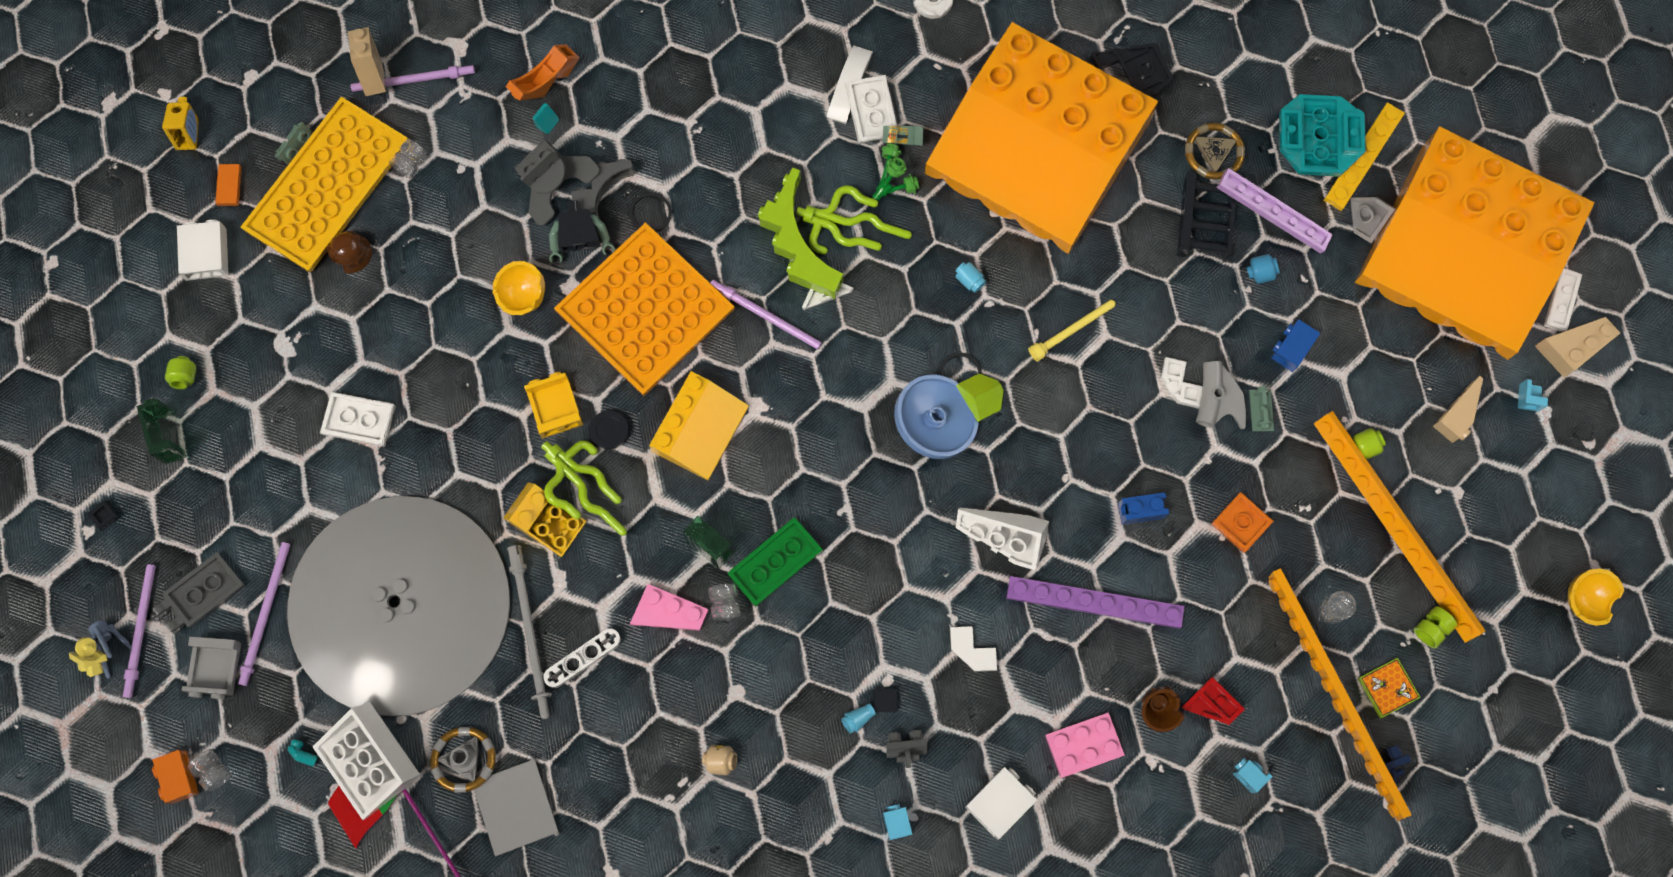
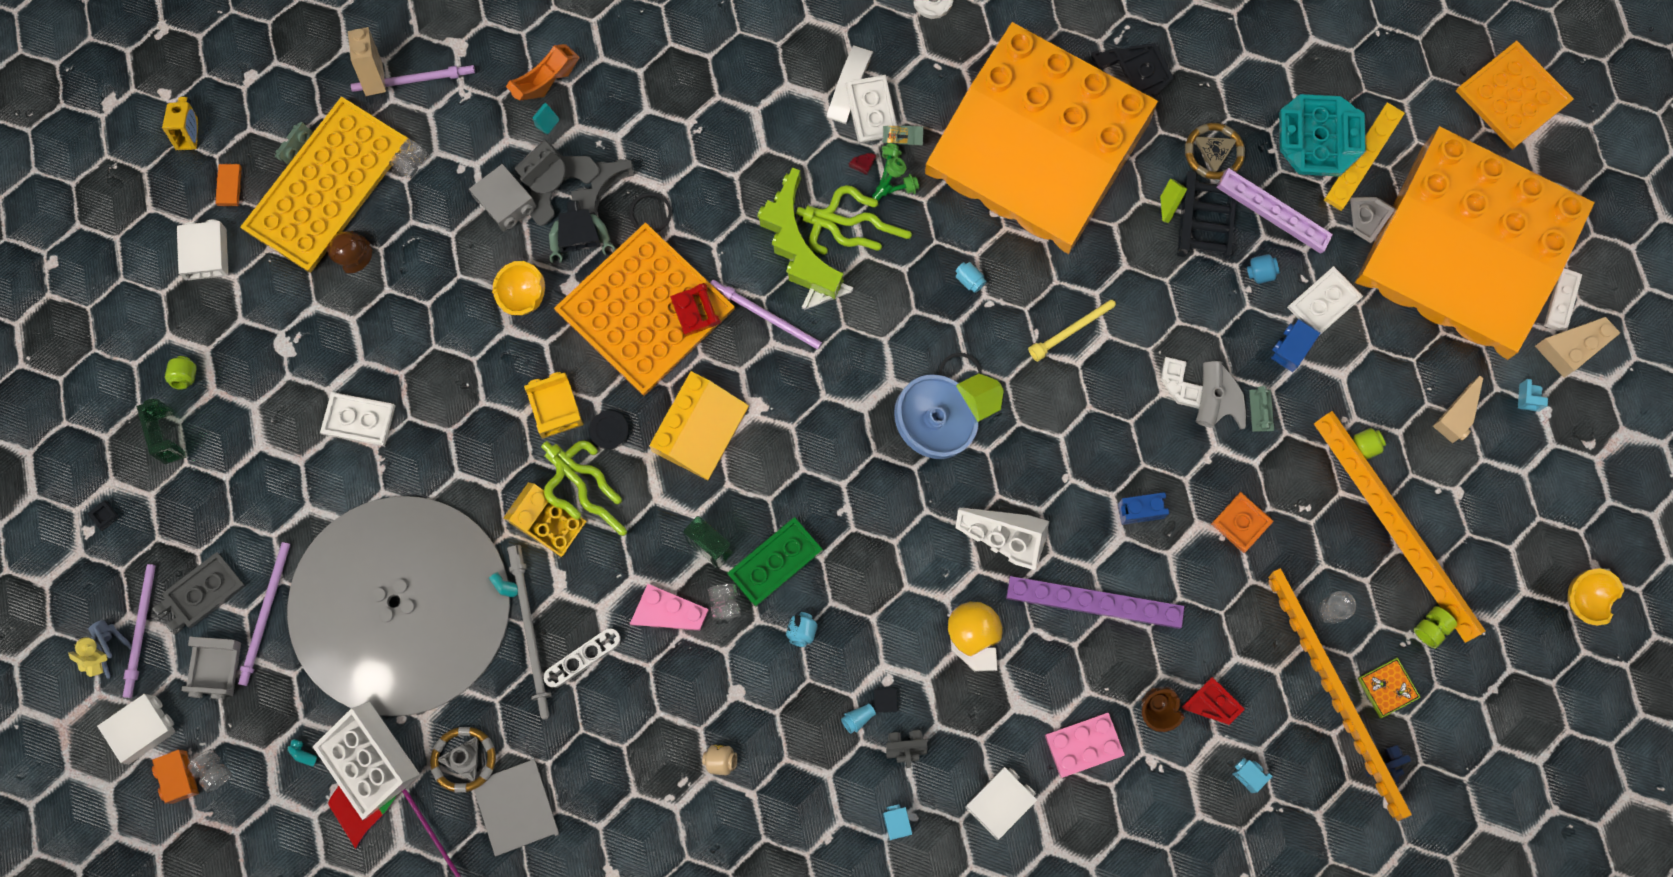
(137, 728): none -> white brick
(503, 197): none -> light grey panel
(503, 587): none -> teal arm
(688, 312): none -> red plate
(801, 629): none -> medium azure head
(863, 162): none -> dark red tile
(974, 627): none -> yellow cylinder
(1171, 199): none -> lime tile
(1325, 301): none -> white tile
(1514, 95): none -> light orange plate

